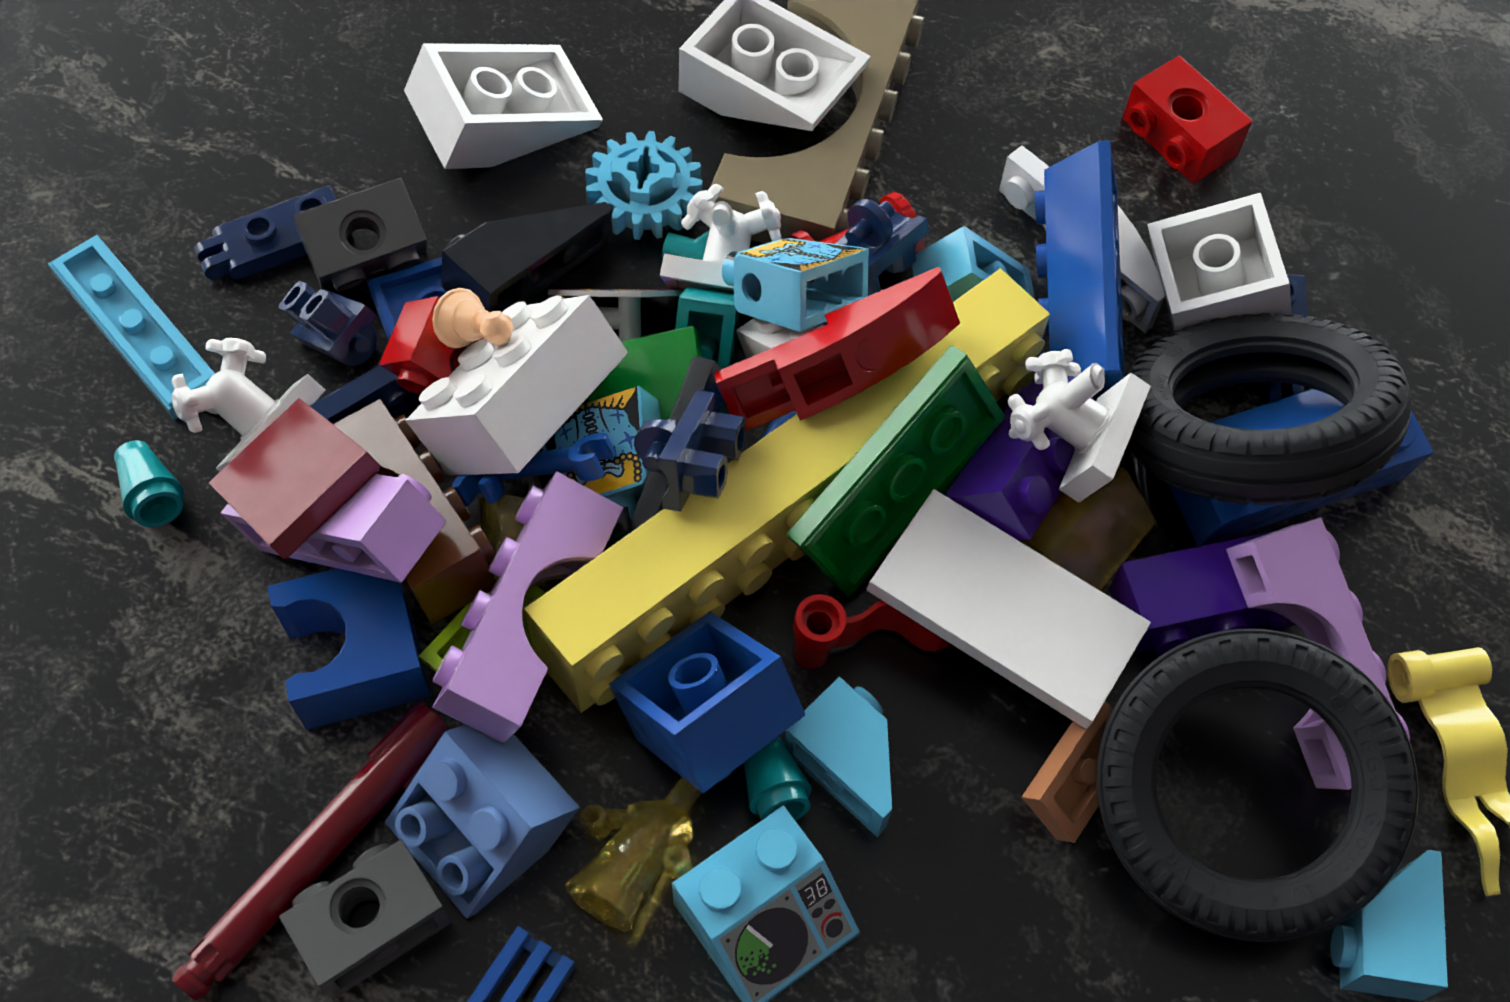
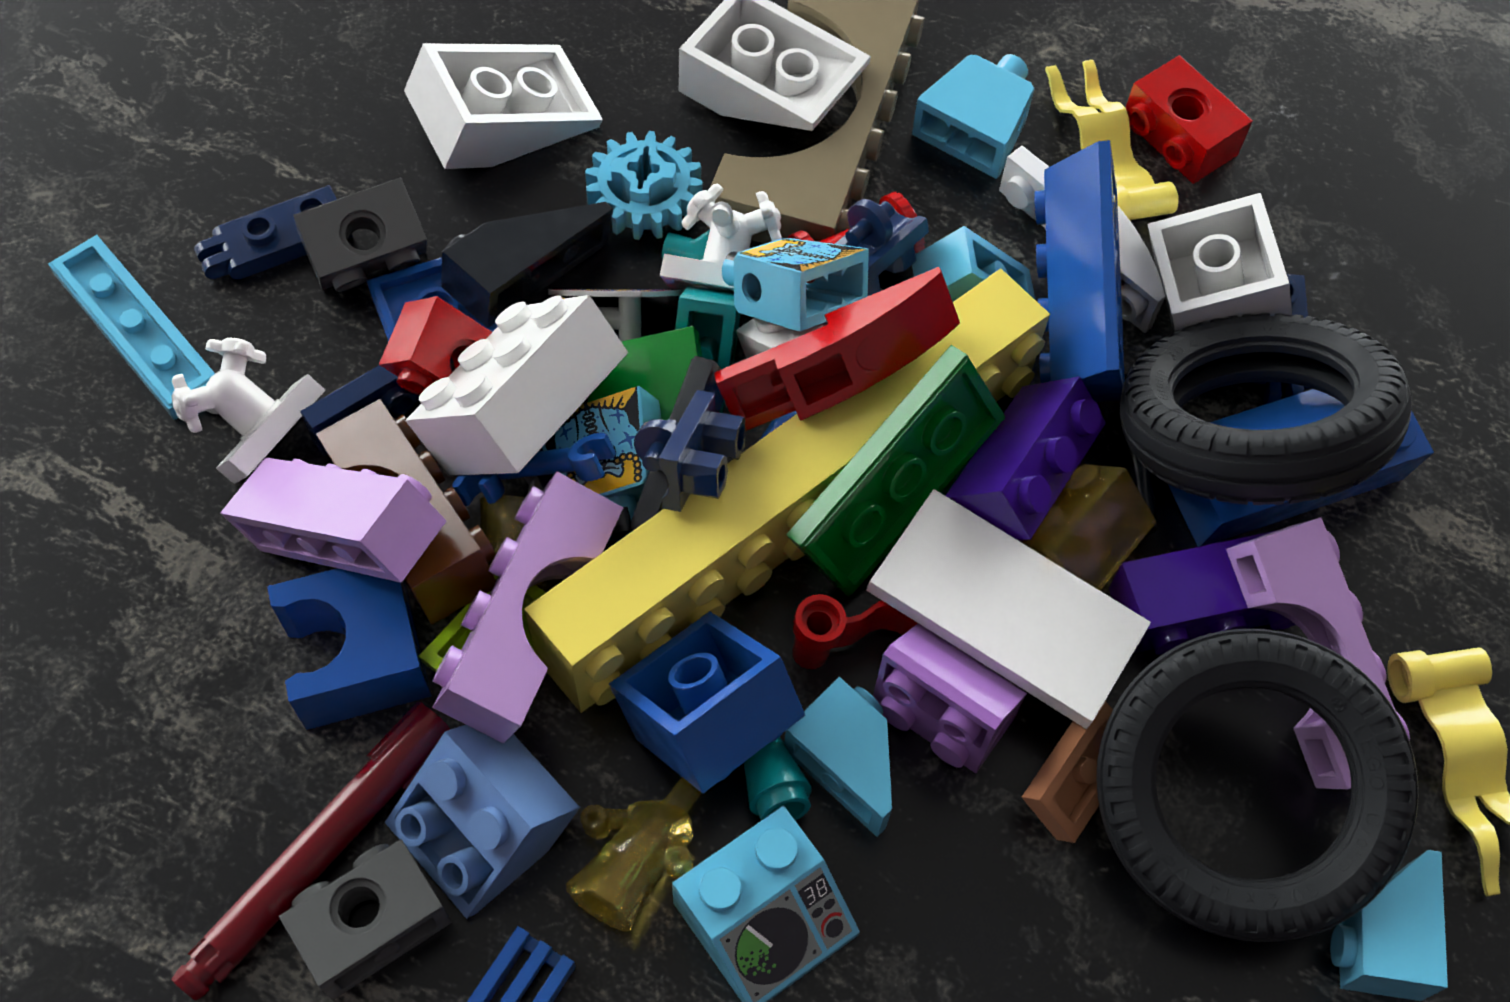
(146, 486): teal cone -> none
(294, 477): tile -> none
(331, 323): dark blue hips -> none
(462, 319): light nougat piece -> none
(945, 697): none -> medium lavender slope
(976, 111): none -> medium azure torso
(1094, 428): white piece -> none
(1135, 187): none -> light yellow flag

